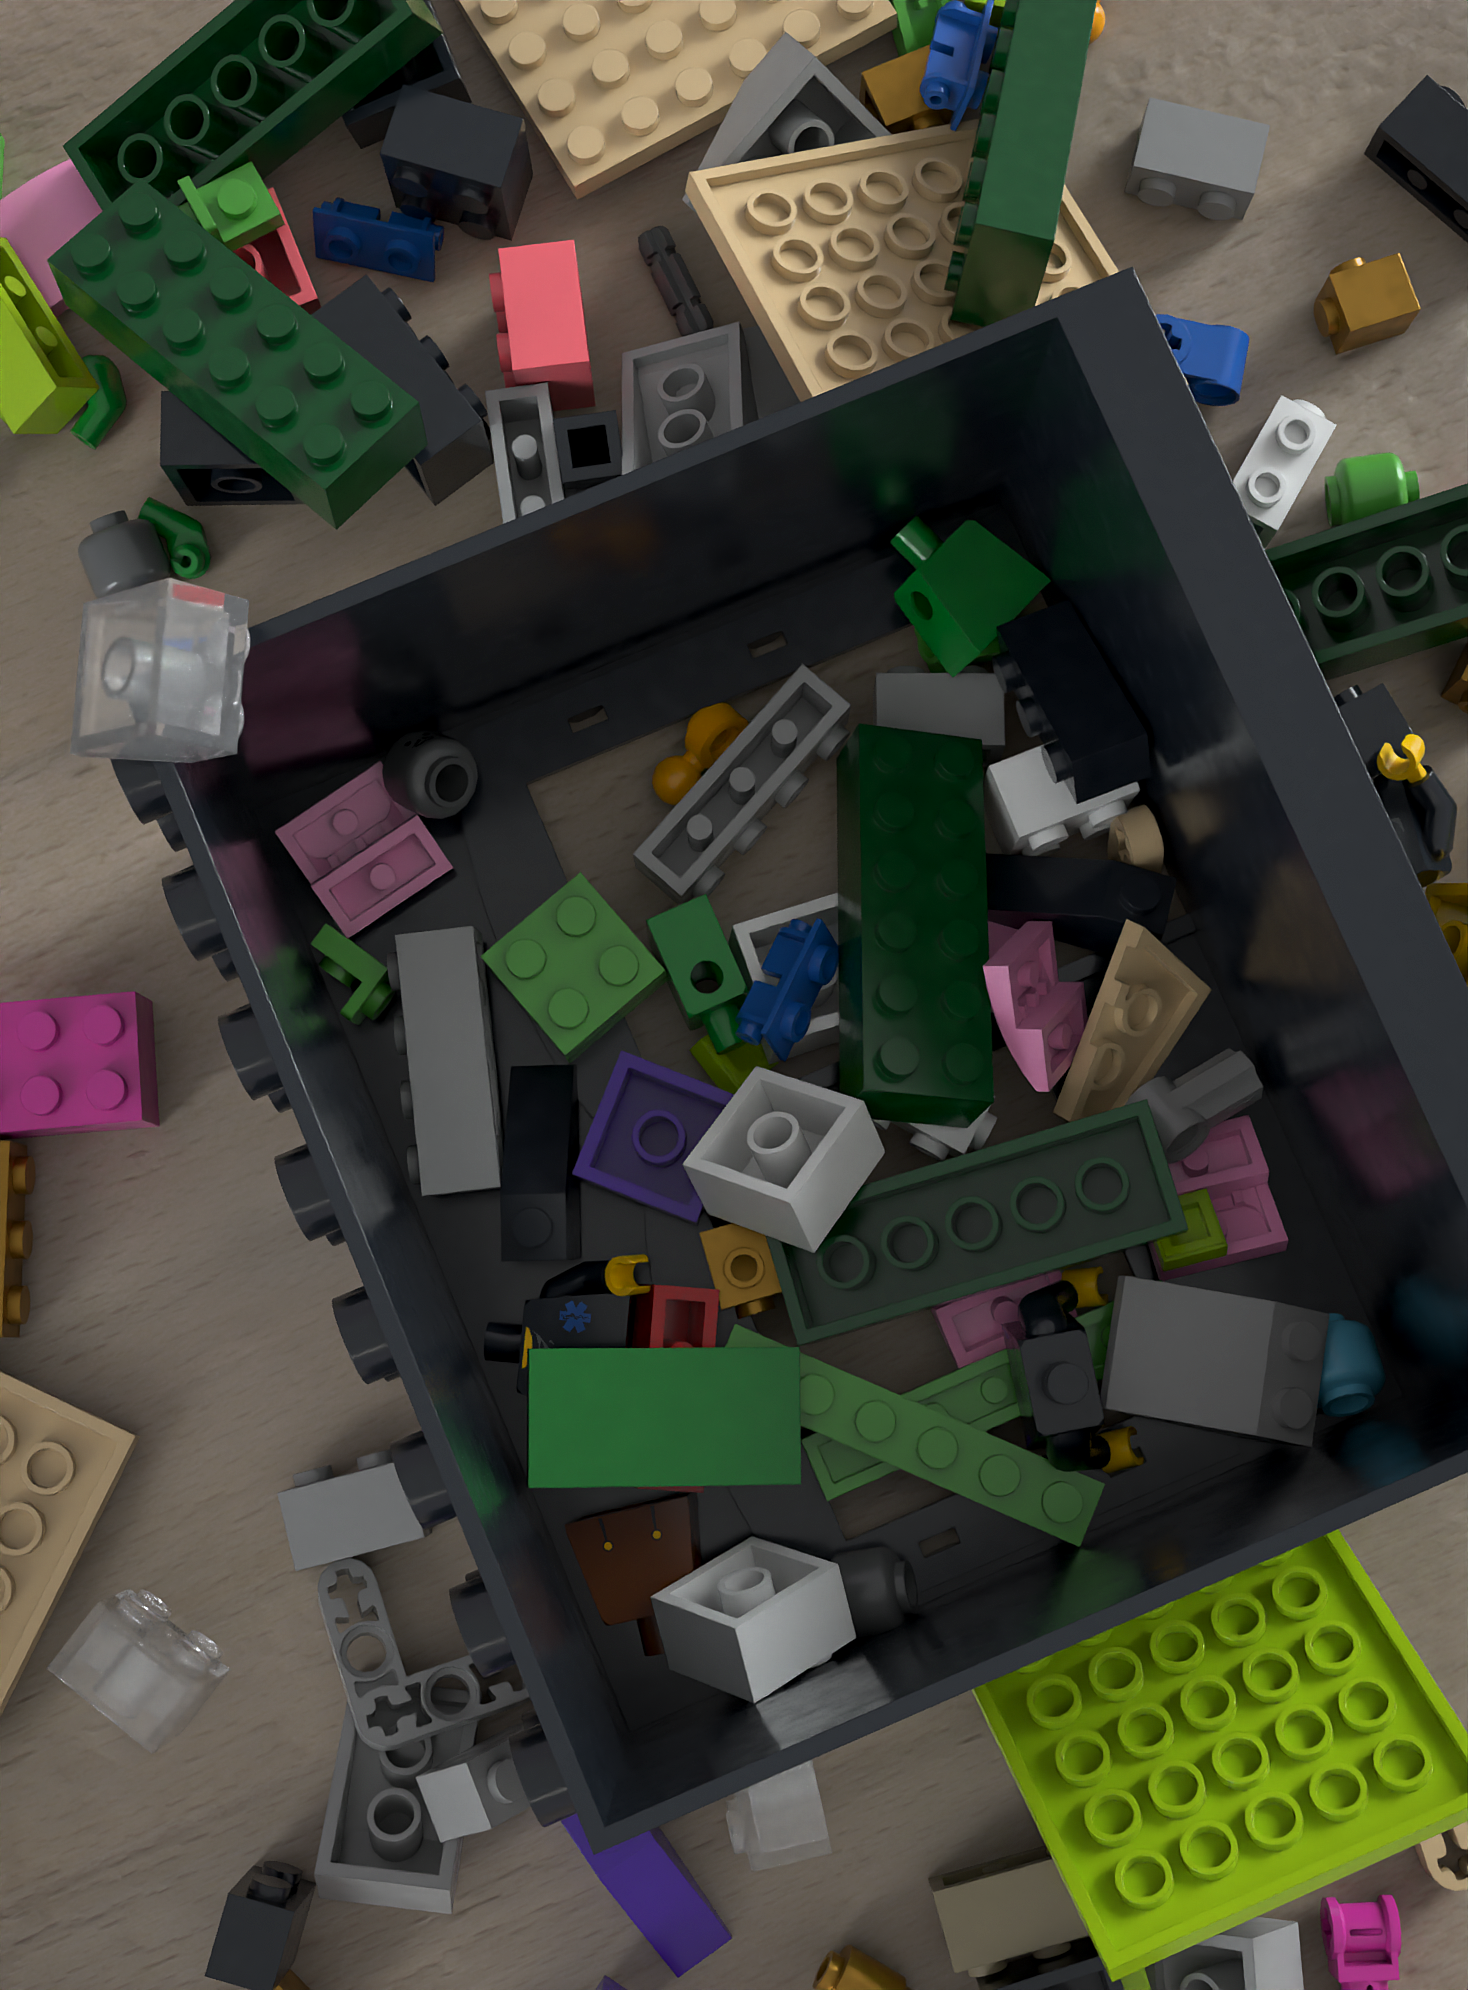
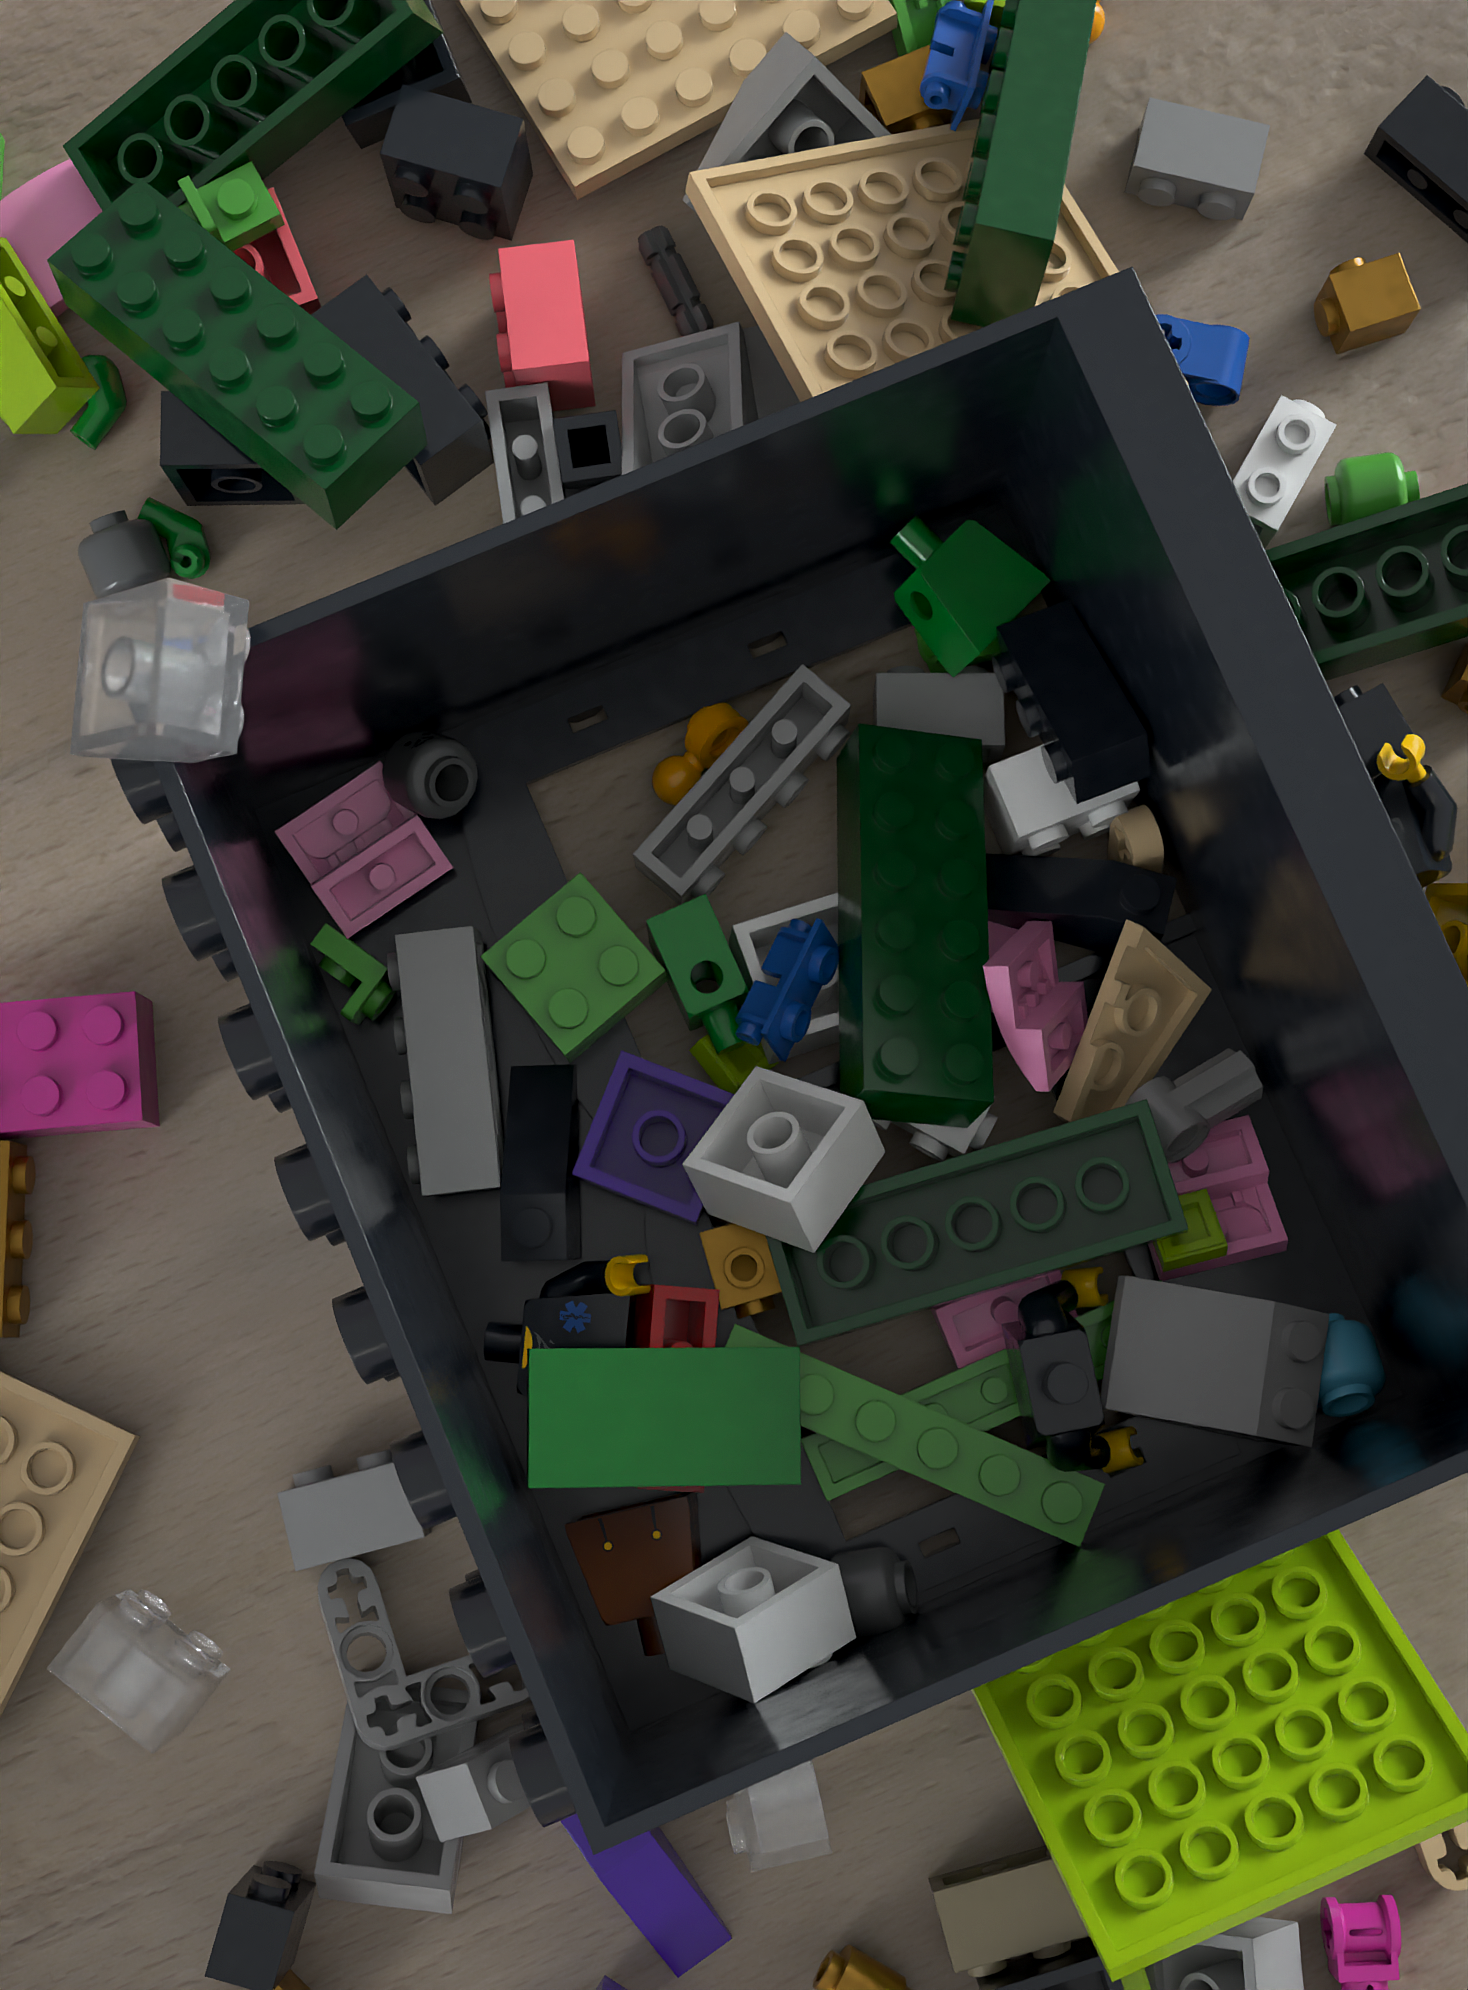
(357, 237): blue hinge -> none

